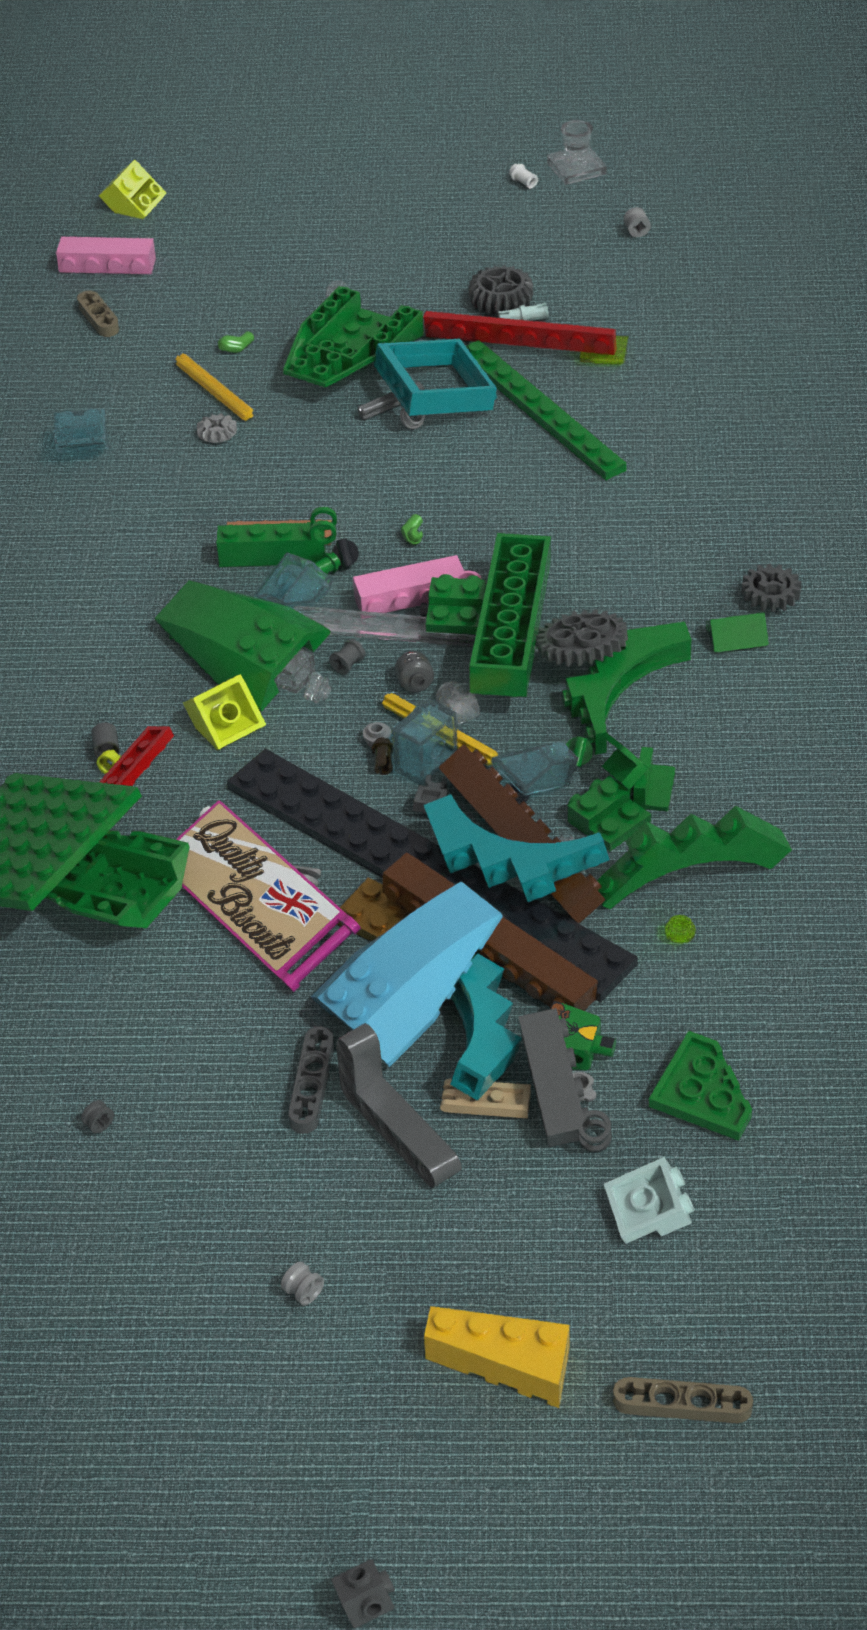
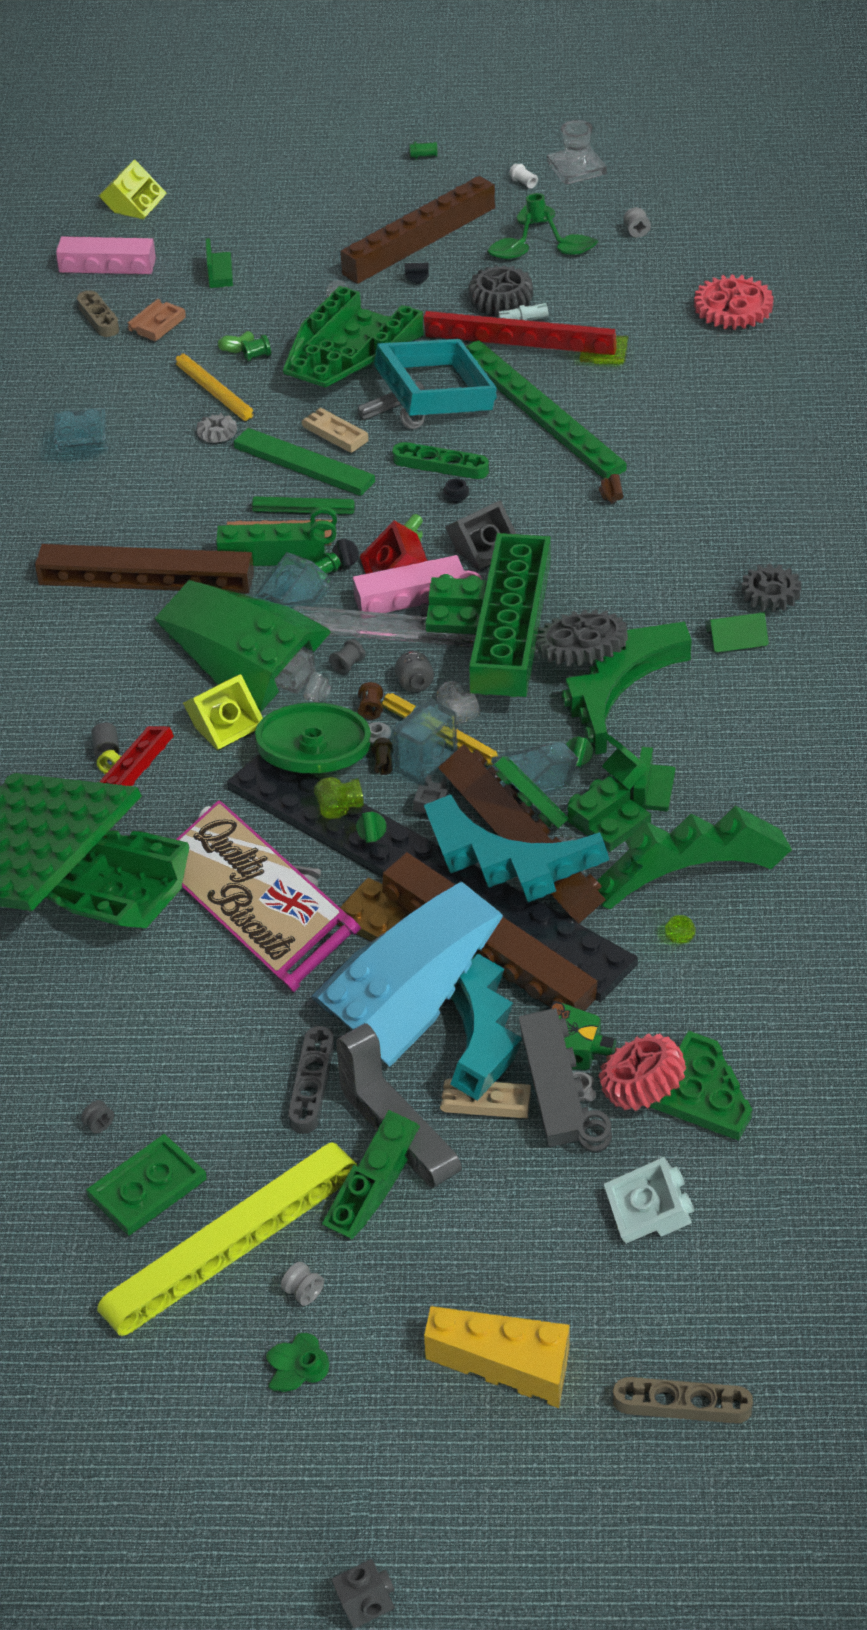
(142, 567): none -> reddish brown brick
(146, 1184): none -> green plate
(156, 319): none -> nougat plate
(219, 267): none -> green panel
(225, 1239): none -> neon yellow beam
(256, 348): none -> green bush
(297, 1363): none -> green plate
(301, 505): none -> green axle
(304, 461): none -> green tile
(313, 737): none -> green dish
(335, 430): none -> tan hinge
(336, 797): none -> clear neon green piece
(371, 700): none -> reddish brown bush
(371, 826): none -> green plate
(373, 1178): none -> green slope
(392, 549): none -> red slope
(412, 455): none -> green beam
(416, 272): none -> black plate
(417, 229): none -> reddish brown brick
(423, 149): none -> green pin
(455, 490): none -> black plate
(476, 533): none -> dark grey slope
(530, 792): none -> green plate
(535, 212): none -> green plant
(611, 488): none -> reddish brown plate
(642, 1072): none -> coral gear
(733, 301): none -> coral gear

